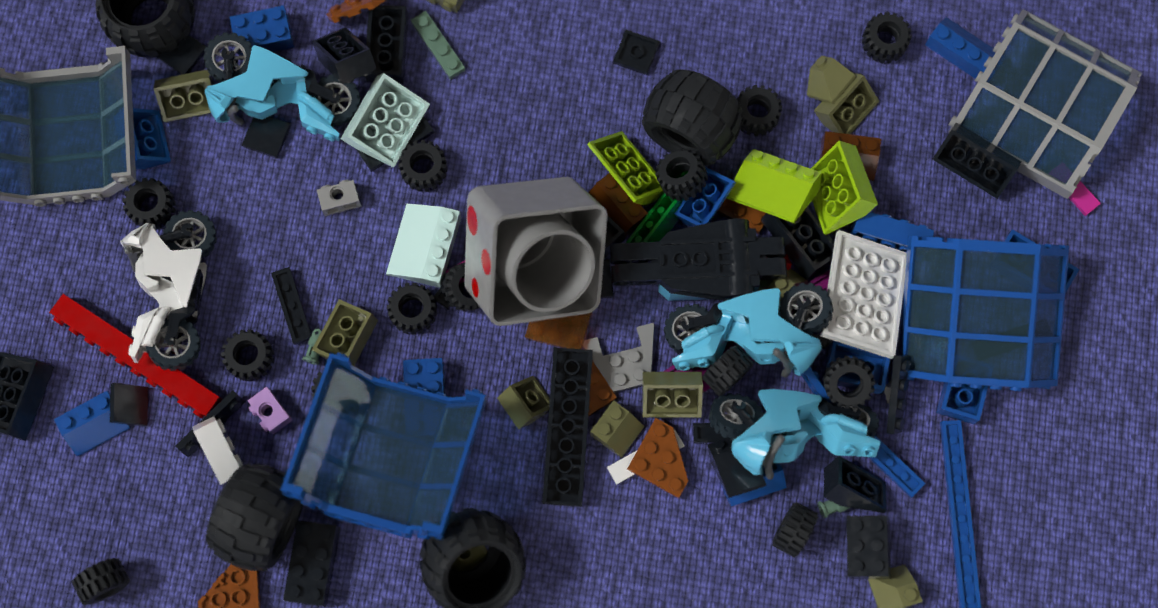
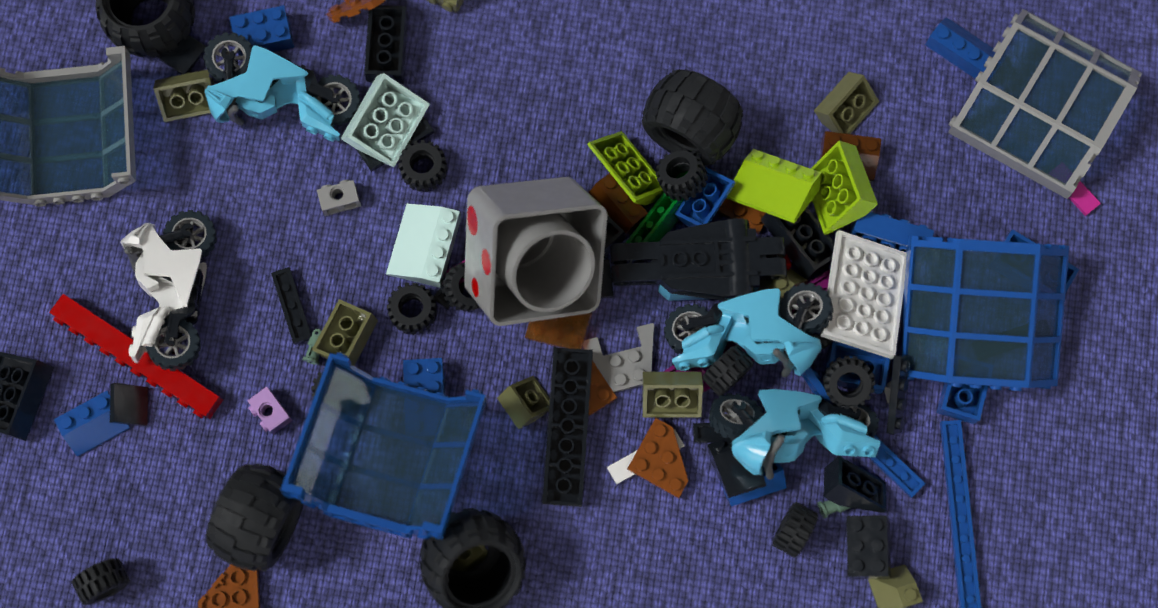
(139, 193): black tyre -> none
(149, 139): blue slope -> none
(217, 448): white brick -> none
(222, 411): black plate -> none
(237, 344): black tyre -> none
(266, 136): black tile -> none
(311, 563): black brick -> none
(344, 55): black brick -> none
(437, 45): sand green plate -> none
(616, 429): olive slope -> none
(636, 52): black tile -> none
(768, 101): black tyre -> none
(828, 79): olive slope -> none
(889, 24): black tyre -> none
(977, 160): black brick -> none

